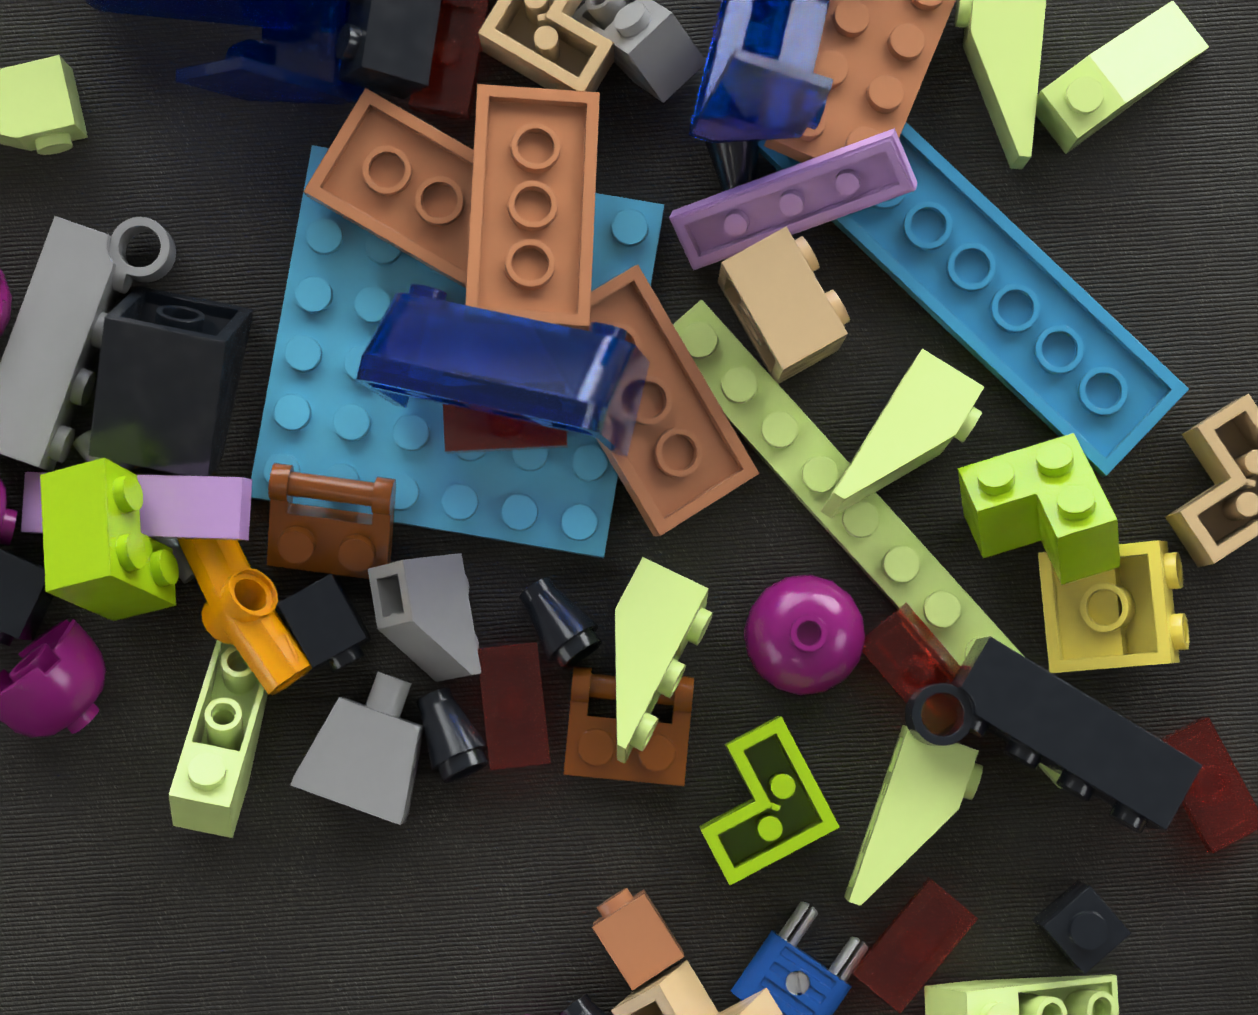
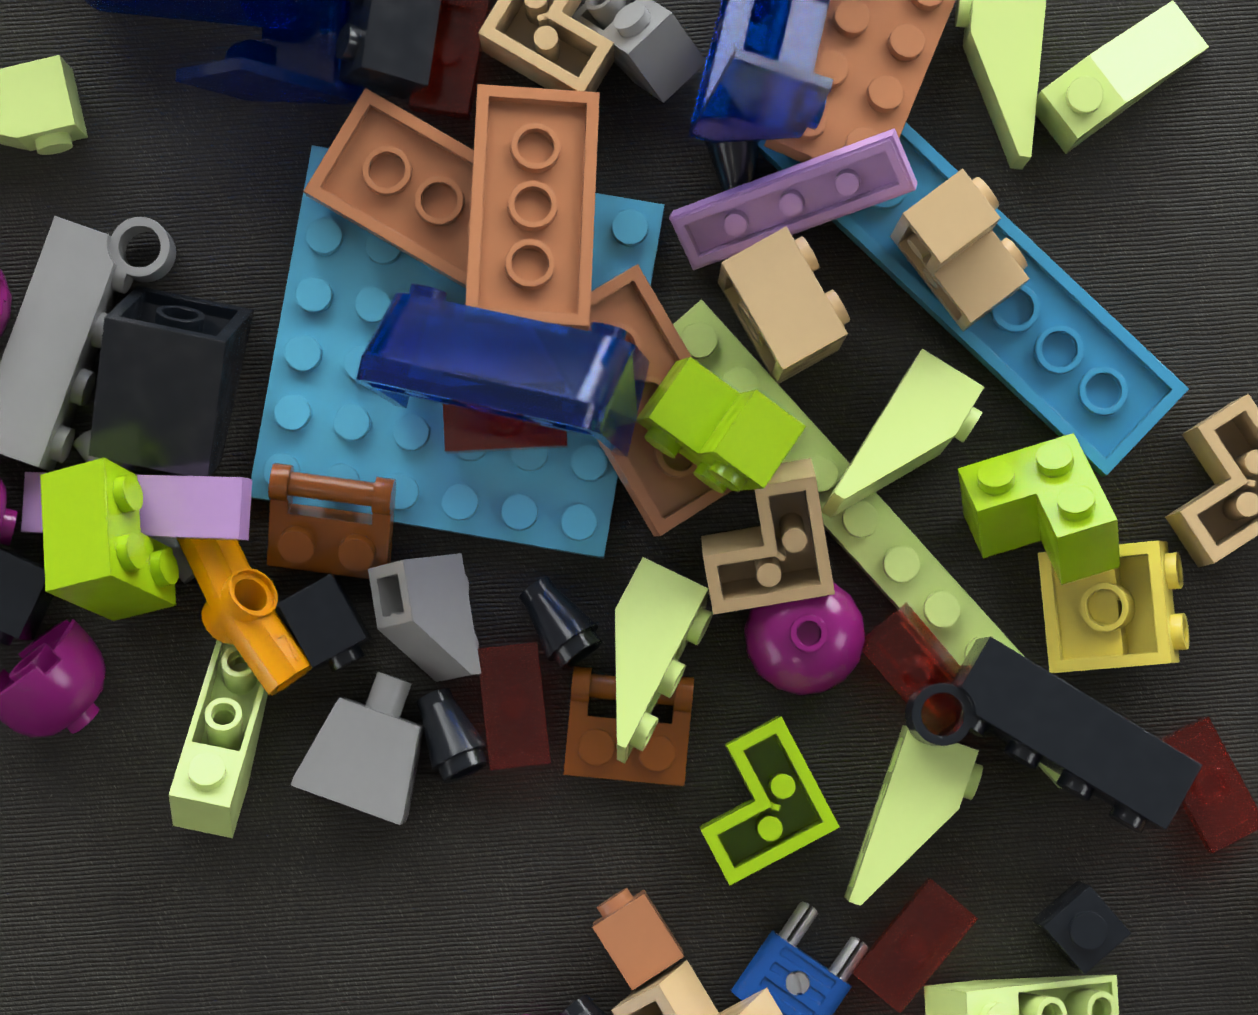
(726, 433): none -> lime brick
(779, 559): none -> tan brick
(956, 251): none -> tan brick

